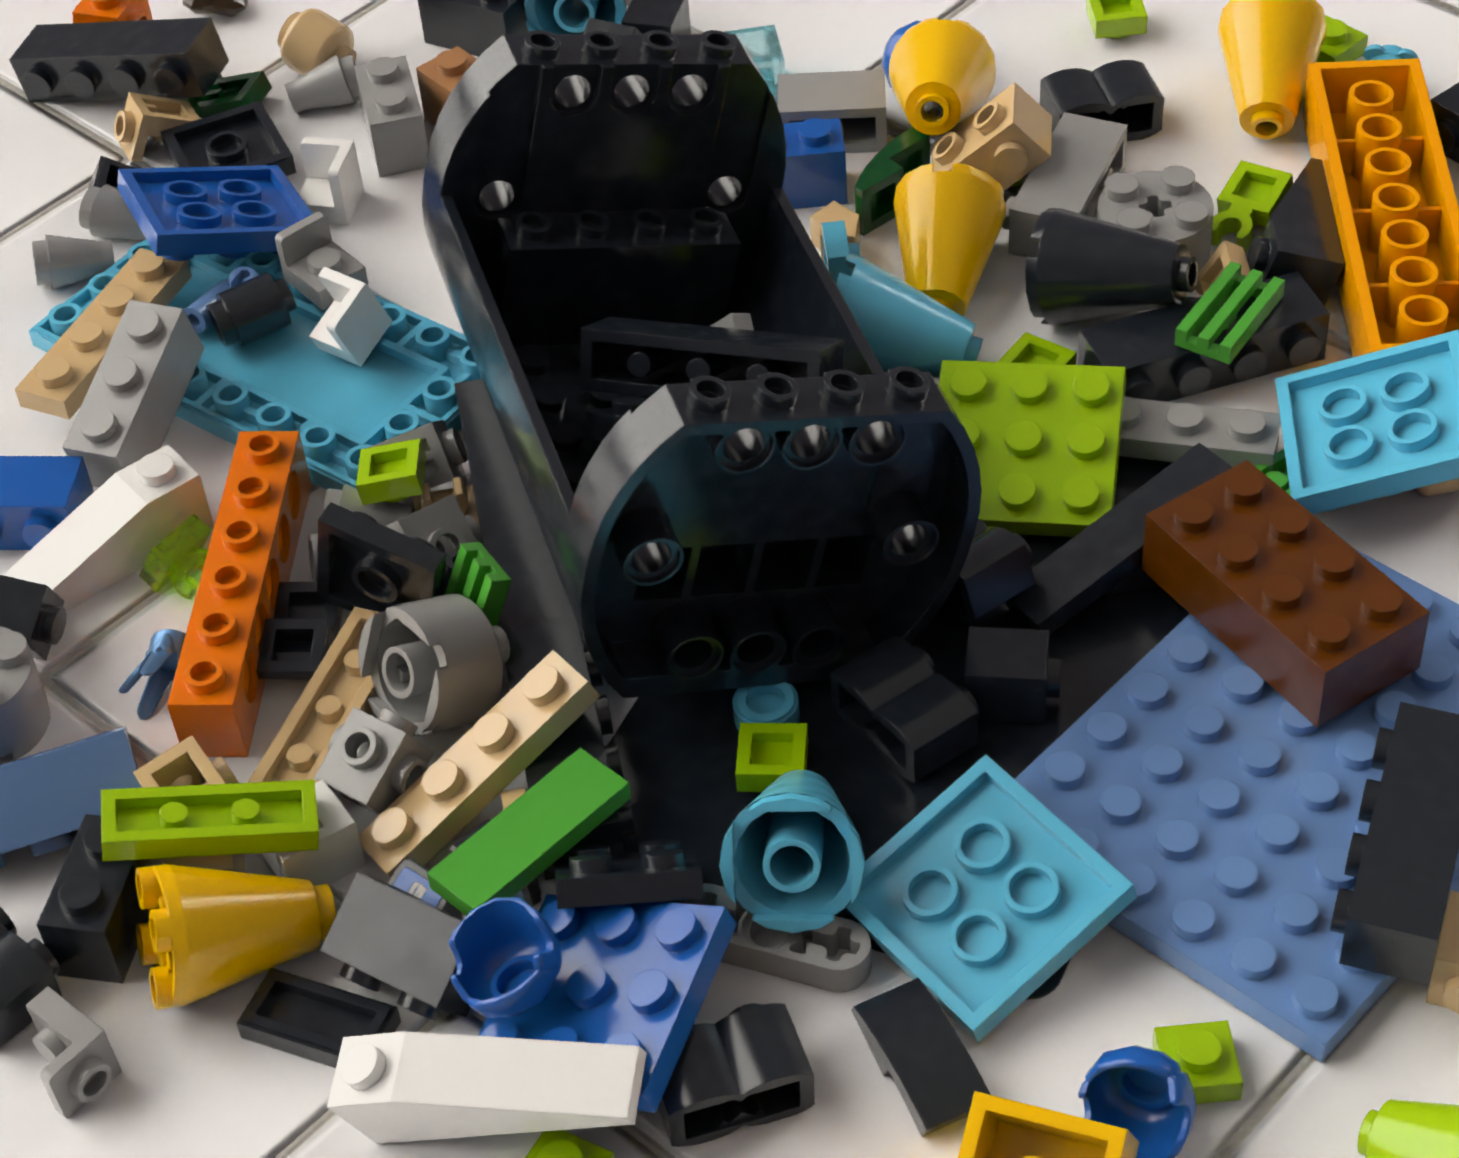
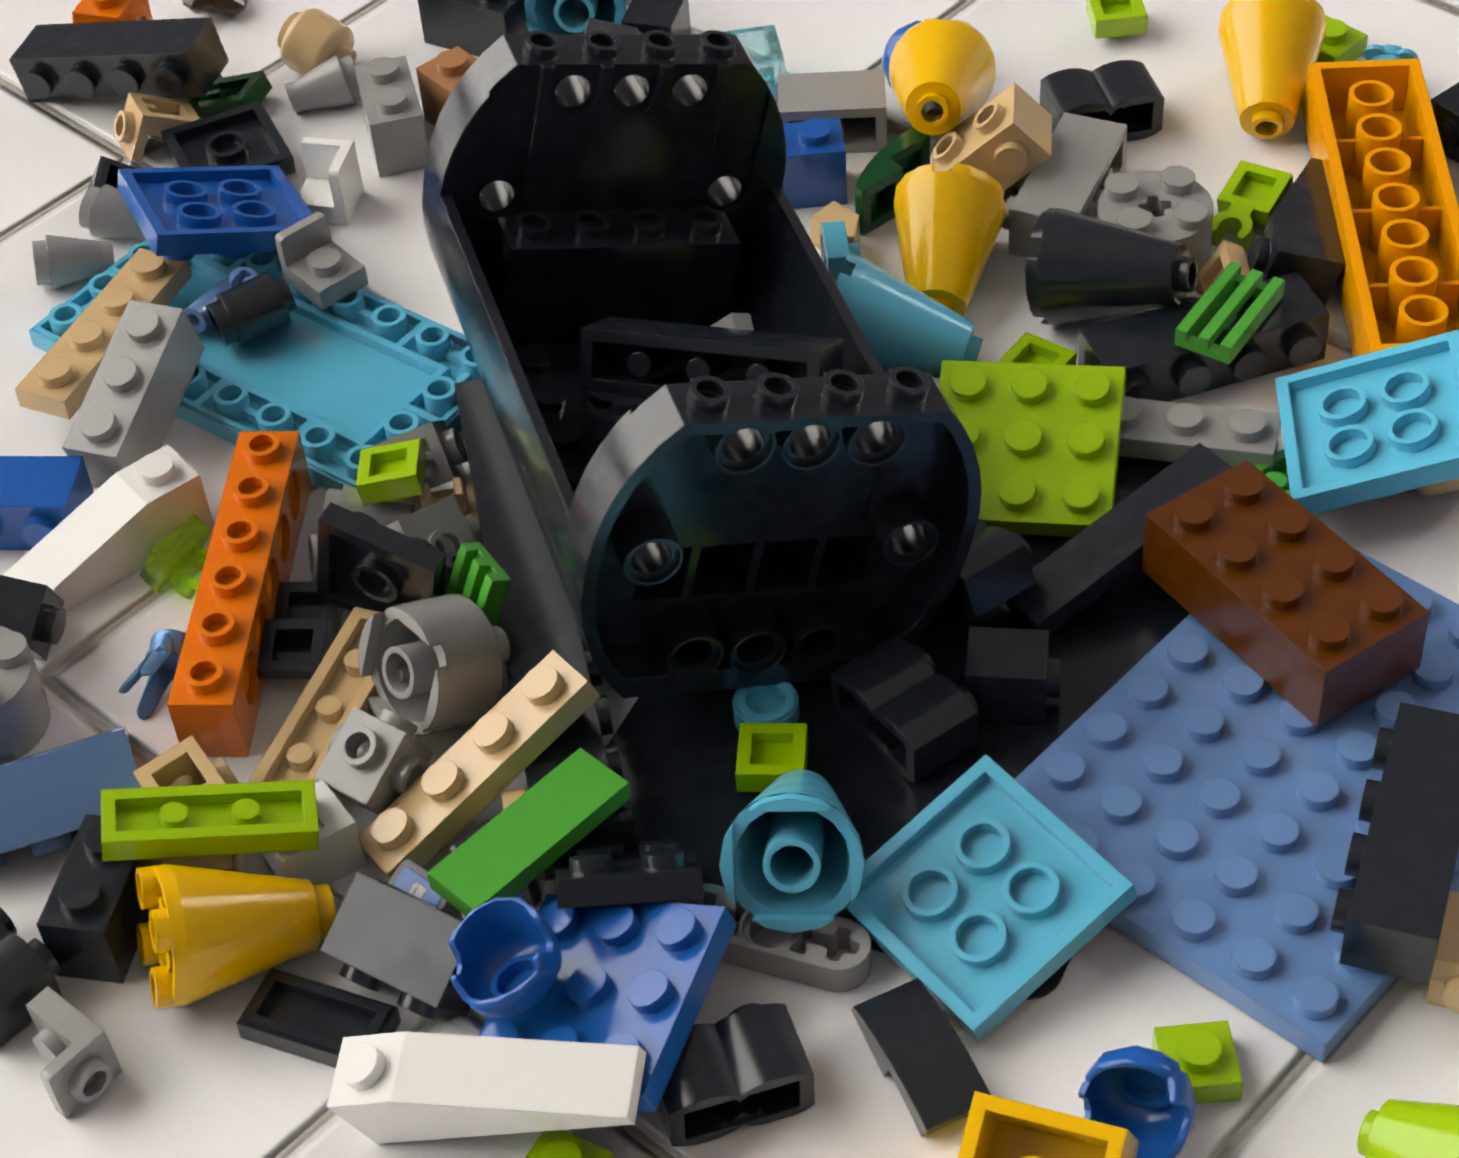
(352, 321): white panel -> none

